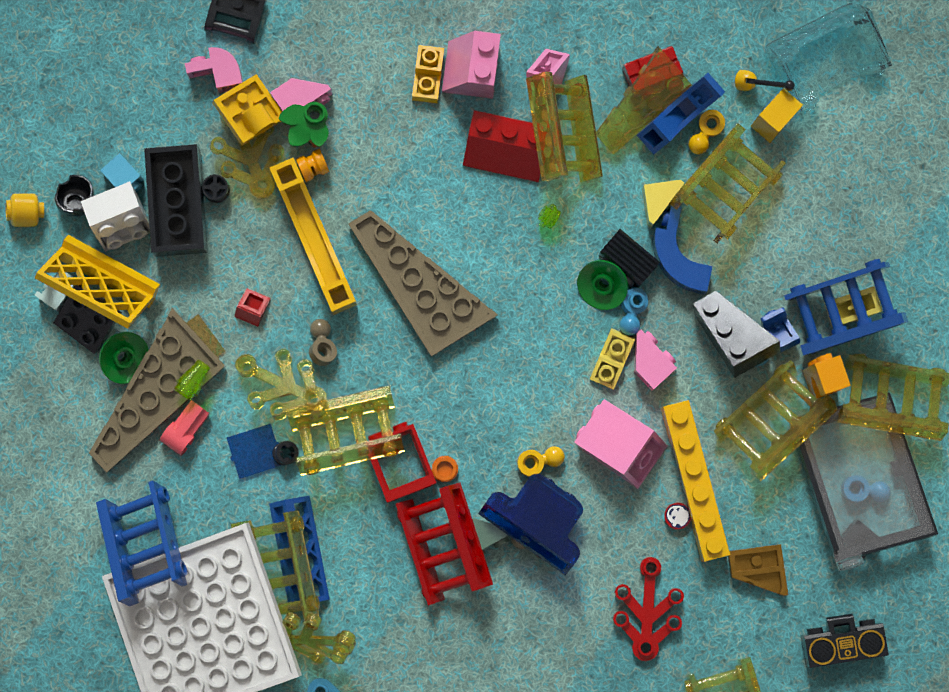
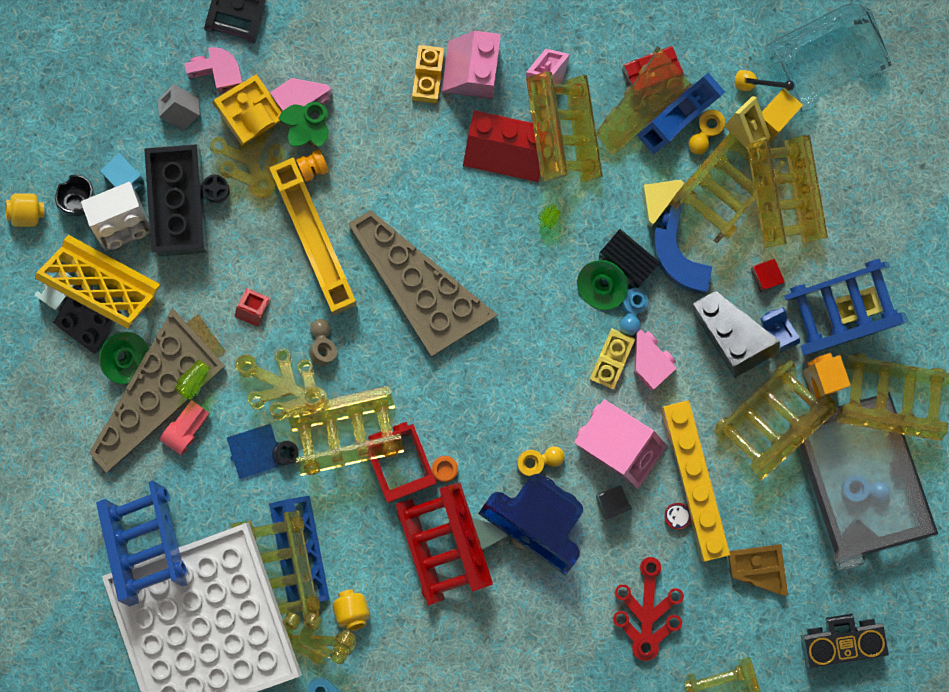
(178, 107): none -> light grey panel
(351, 610): none -> yellow head
(613, 502): none -> black panel
(748, 123): none -> light yellow slope
(767, 275): none -> red slope
(805, 188): none -> clear yellow fence

